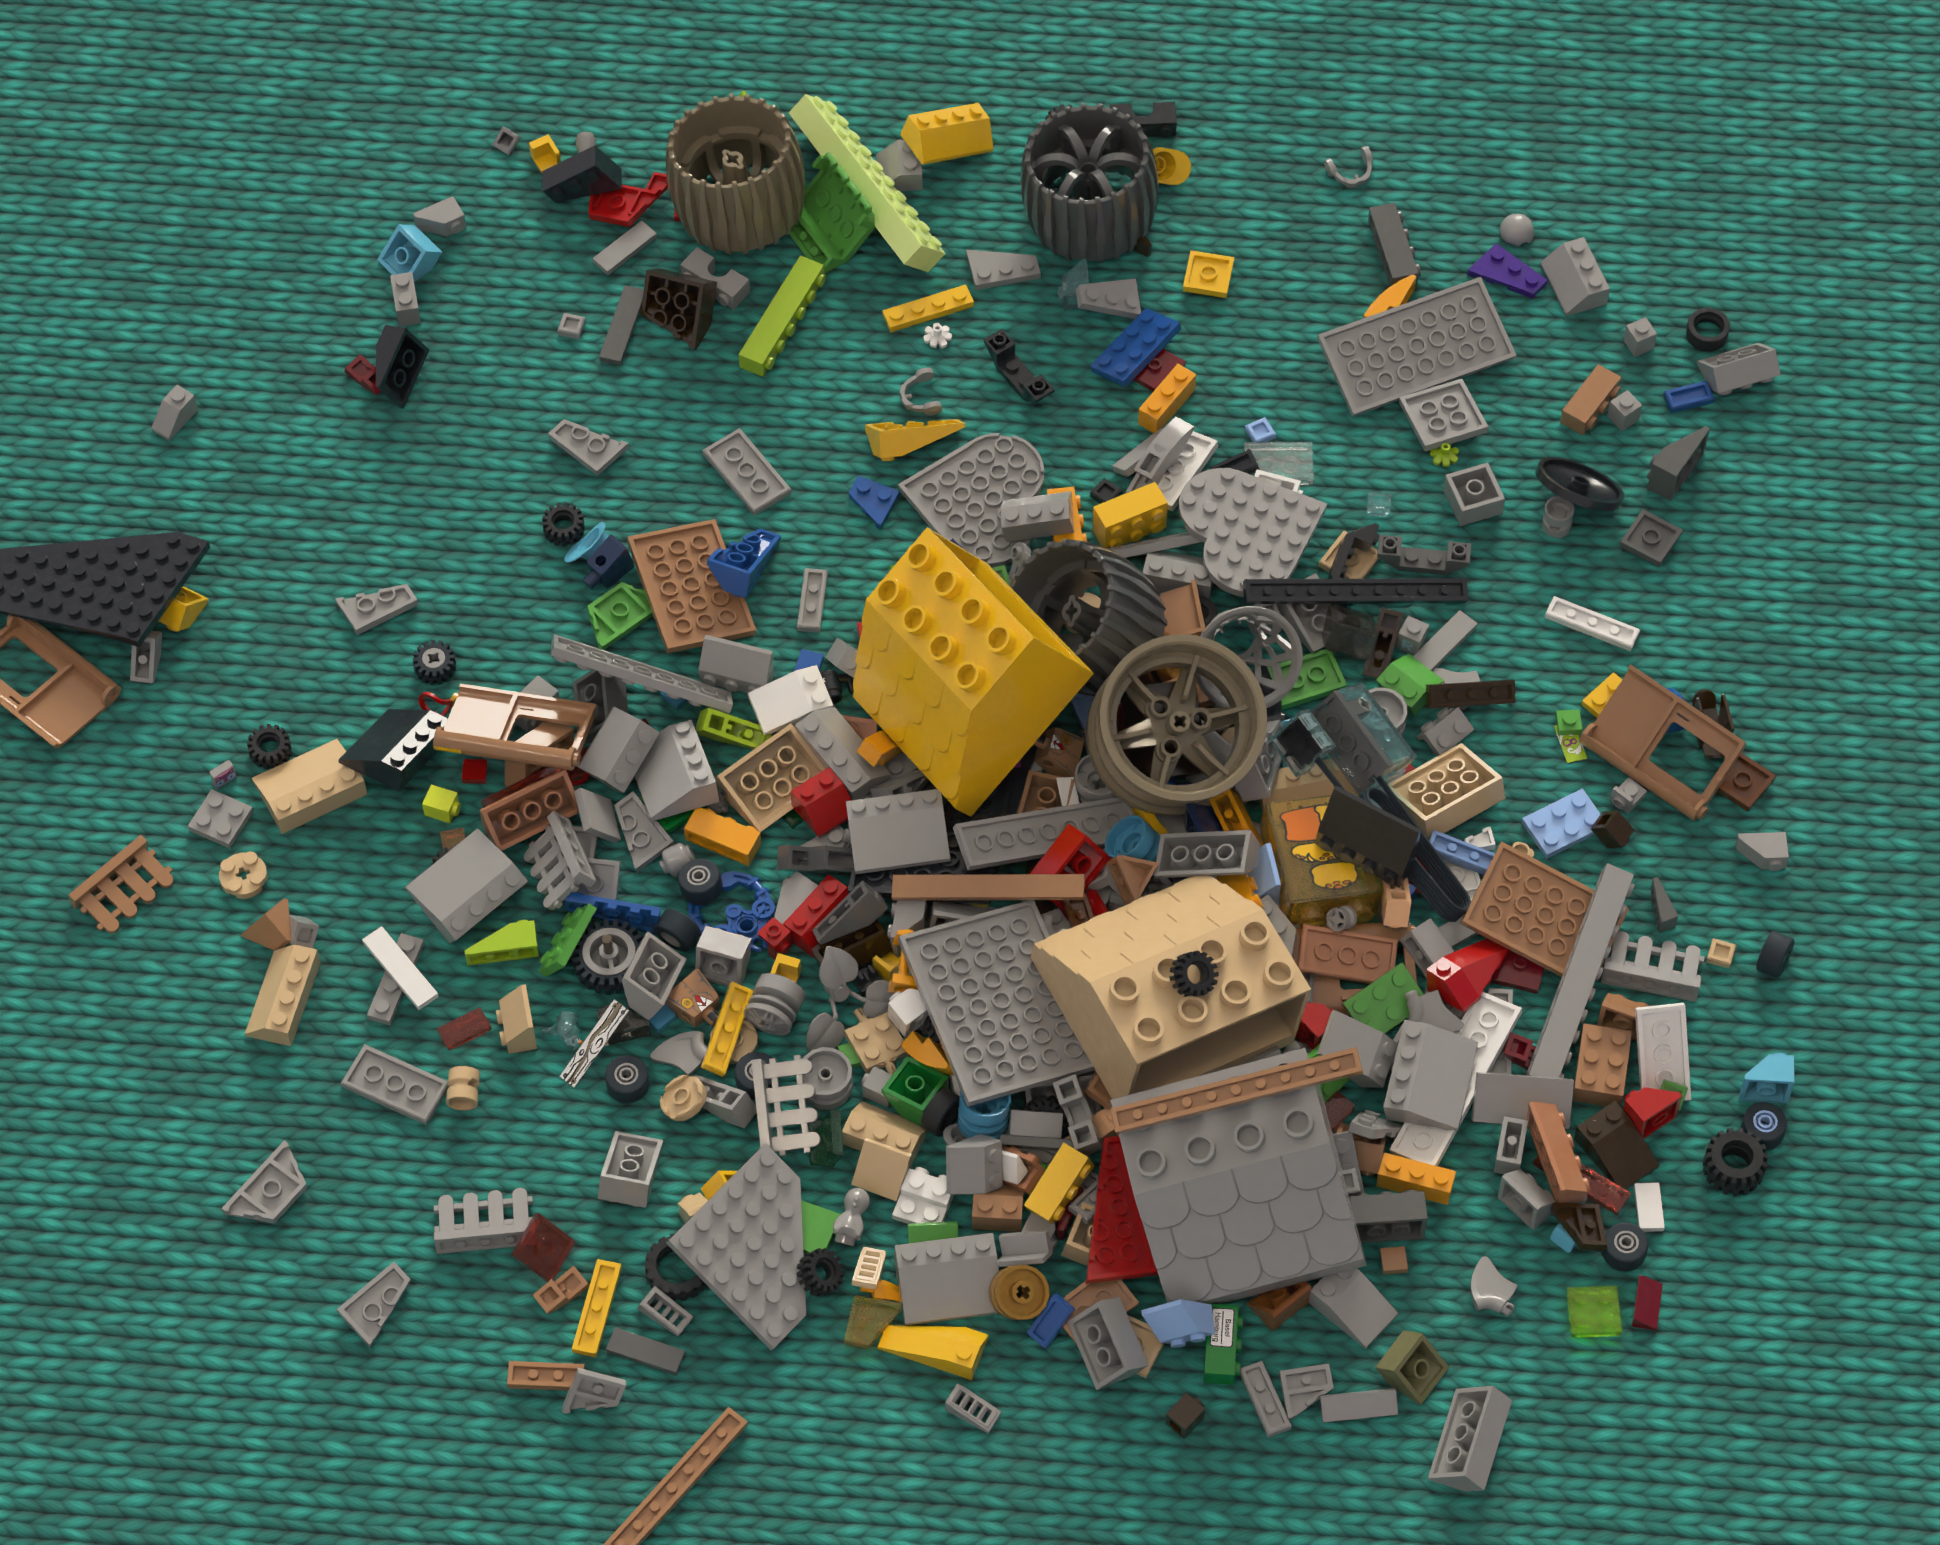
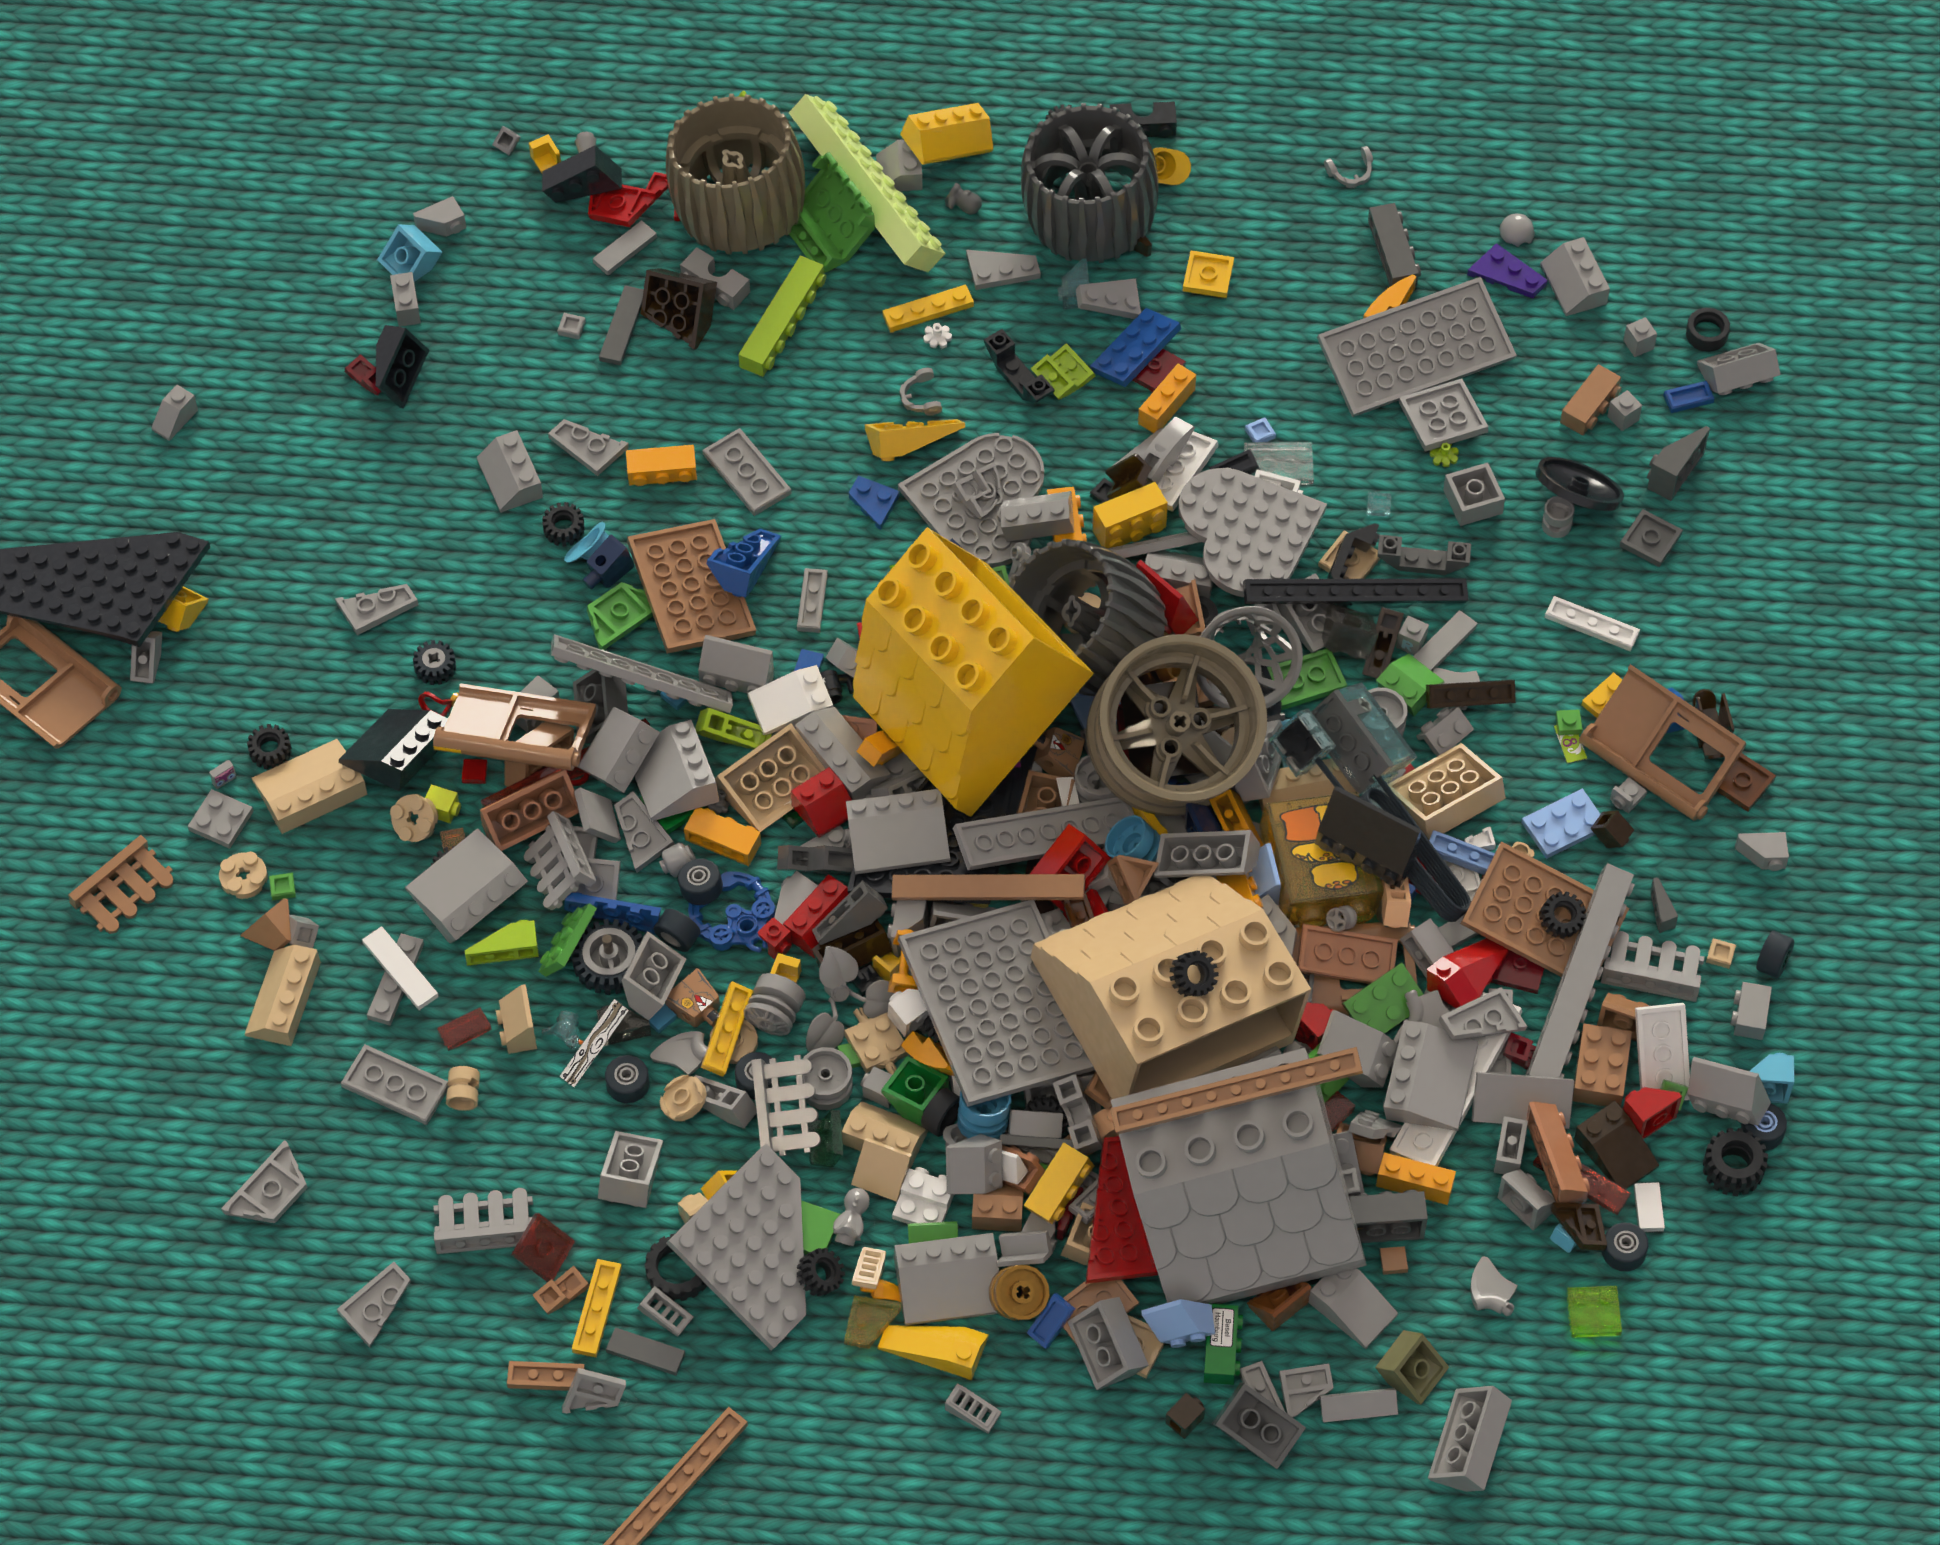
(282, 886): none -> bright green tile
(402, 822): none -> tan plate
(510, 472): none -> light grey slope
(661, 465): none -> light orange brick
(723, 956): light grey slope -> none
(964, 199): none -> dark grey animal
(979, 490): none -> light grey brick
(1064, 371): none -> lime slope
(1127, 475): none -> dark brown bracket
(1178, 612): none -> red slope
(1258, 1425): none -> dark grey slope
(1483, 1017): none -> light grey wing
(1570, 904): none -> black tyre
(1647, 1303): dark red slope -> none
(1727, 1091): none -> light grey slope
(1751, 1011): none -> light grey brick

